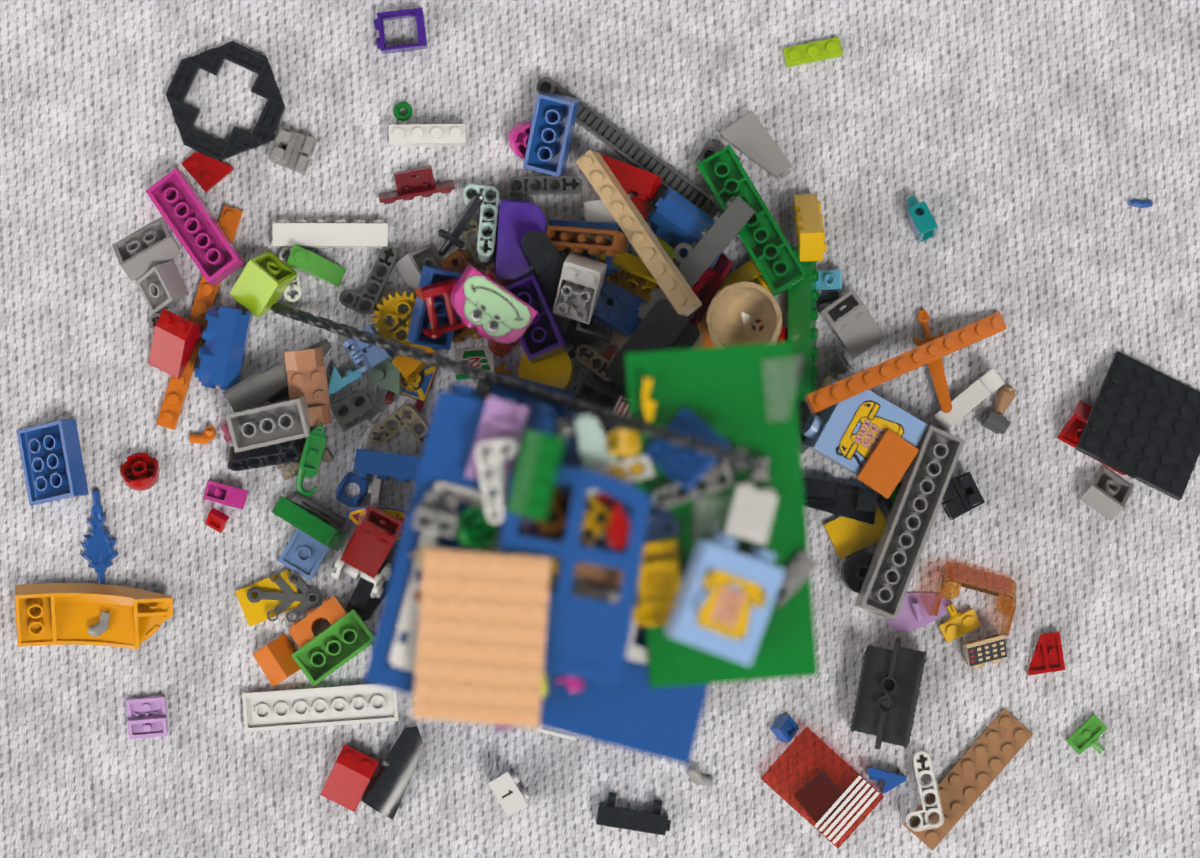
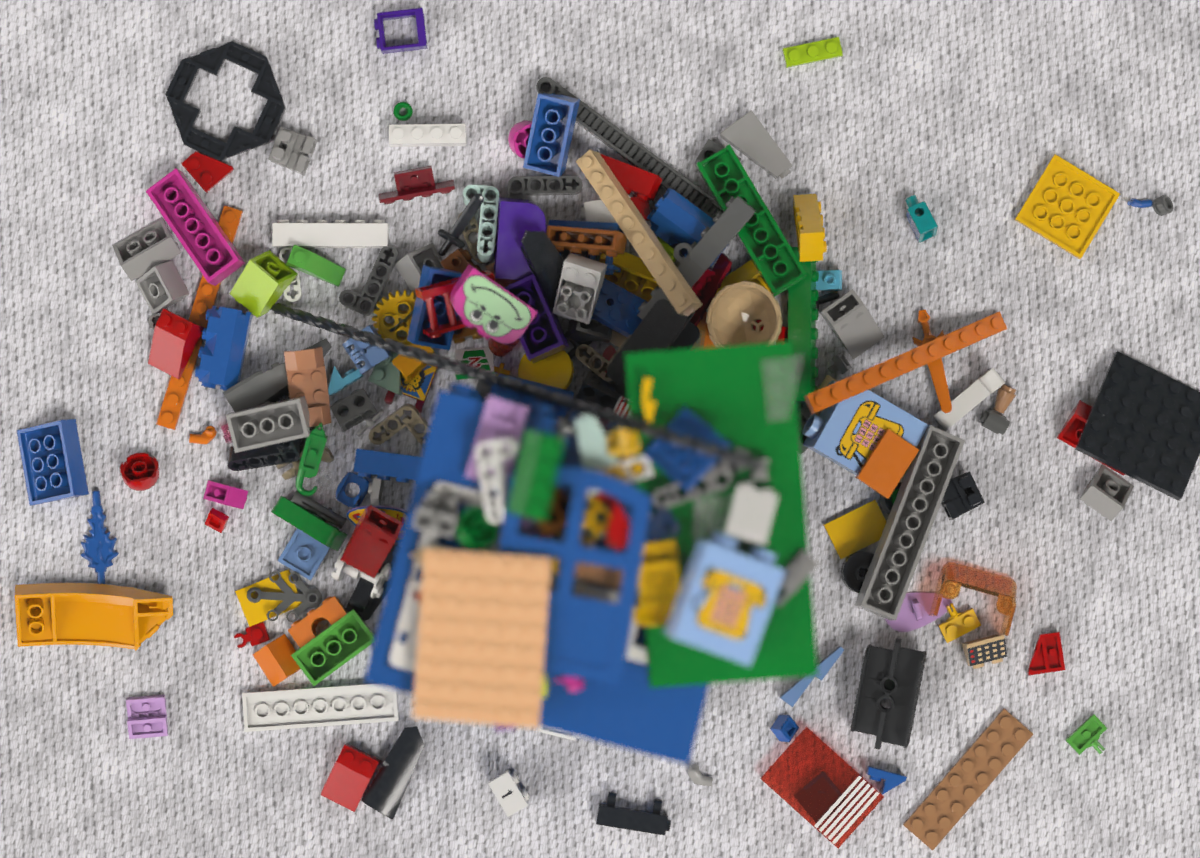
(102, 626): light grey arm -> none
(255, 635): none -> red plate
(796, 690): none -> medium blue slope
(841, 499): black panel -> none
(925, 790): white beam -> none
(1067, 206): none -> yellow plate
(1162, 205): none -> dark grey tile

